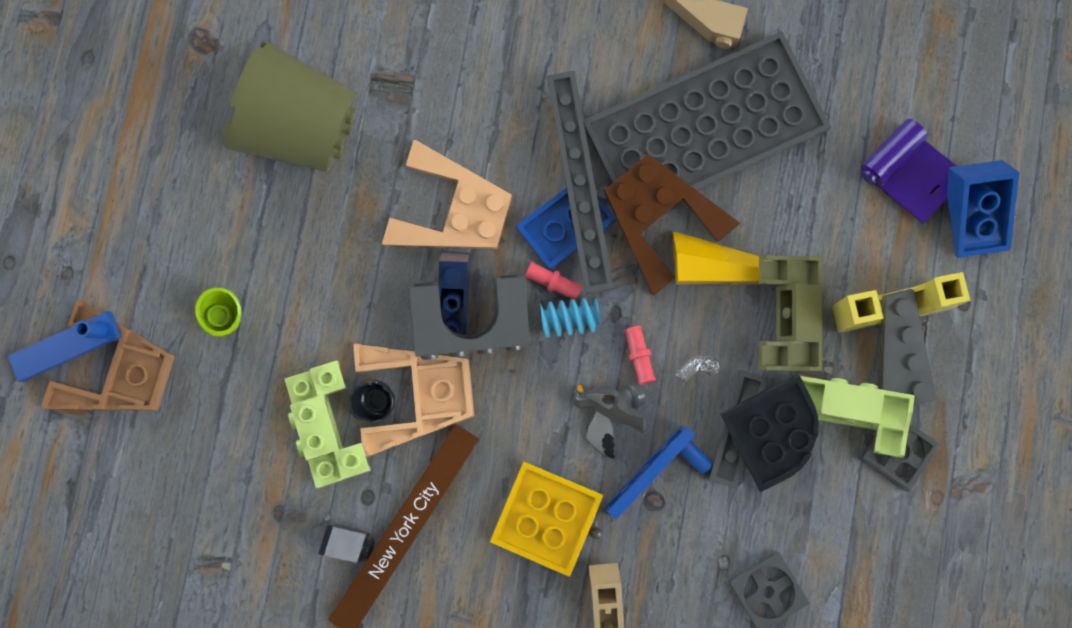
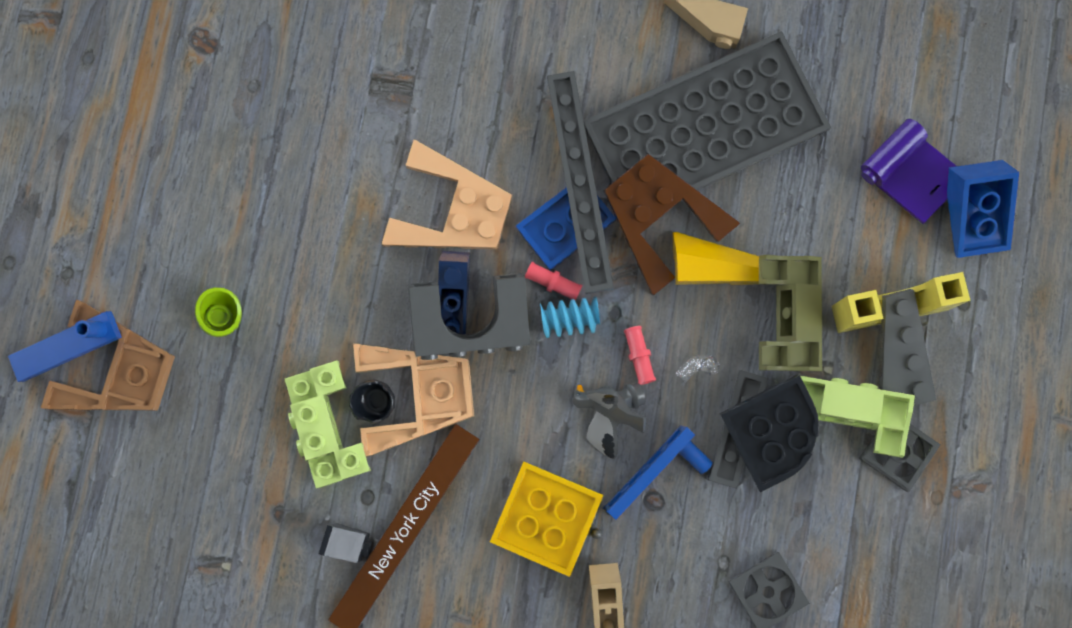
(289, 111): olive cone -> none

